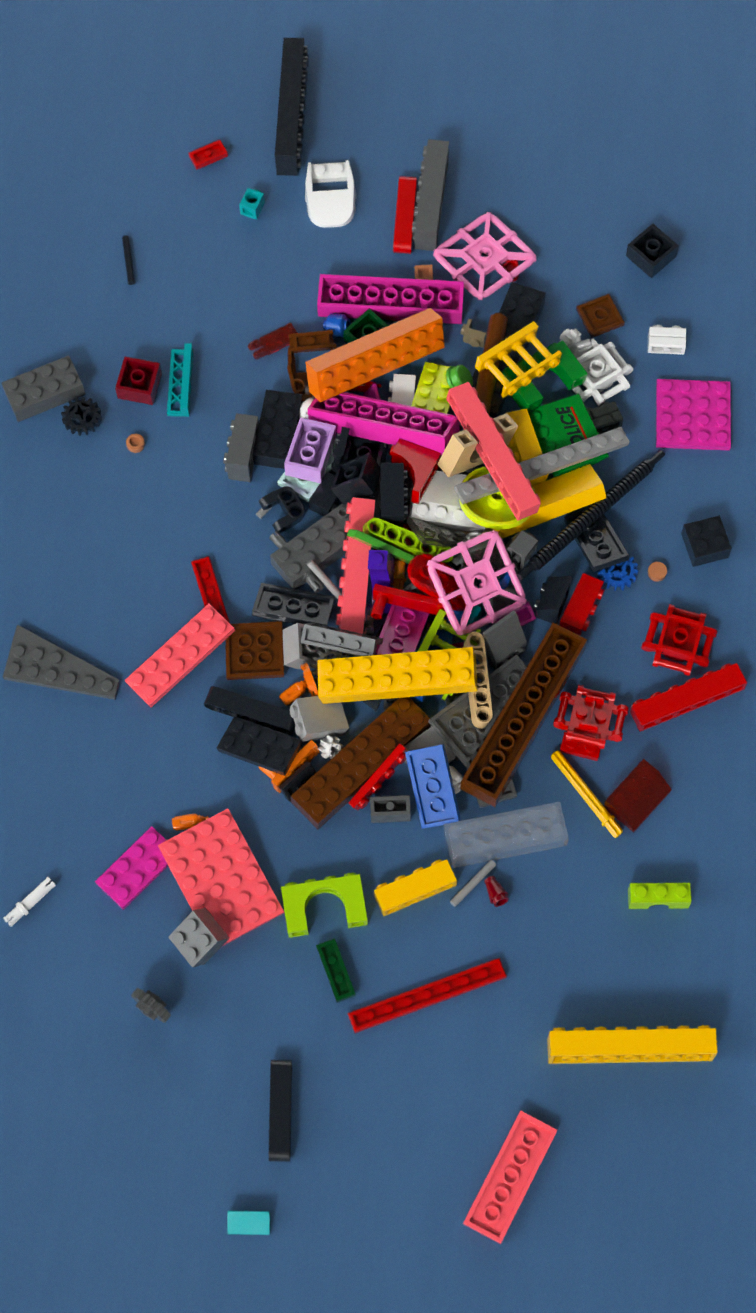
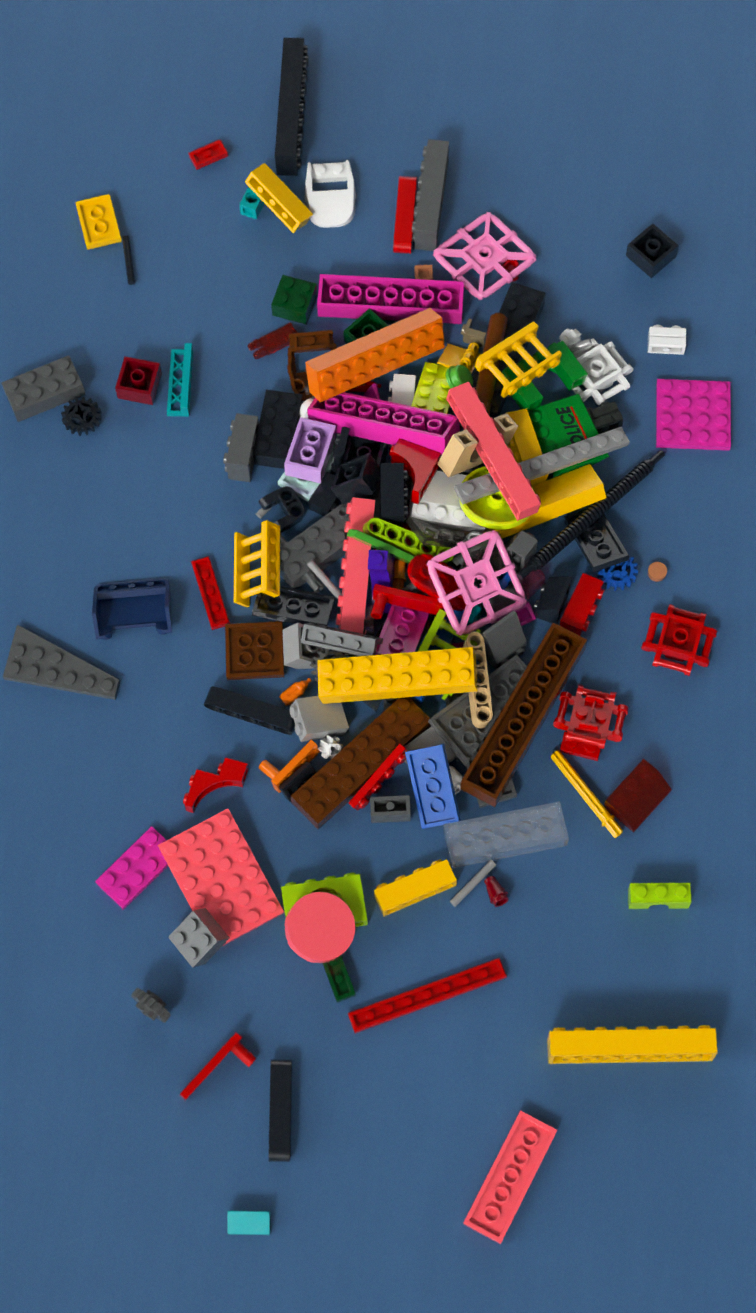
(25, 905): white pin -> none
(98, 221): none -> yellow plate
(132, 606): none -> dark blue windscreen
(135, 443): nougat tile -> none
(179, 655): coral plate -> none
(187, 821): orange piece -> none
(202, 783): none -> red arch
(232, 1045): none -> red piece
(259, 745): black plate -> none
(269, 563): none -> yellow fence
(278, 197): none -> yellow brick
(294, 299): none -> dark green brick
(309, 679): orange tile -> none
(319, 927): none -> coral piece
(337, 324): blue head -> none
(456, 356): none -> yellow hinge
(532, 583): none -> clear pink brick
(600, 315): reddish brown tile -> none
(688, 697): red brick -> none
(706, 541): black brick -> none

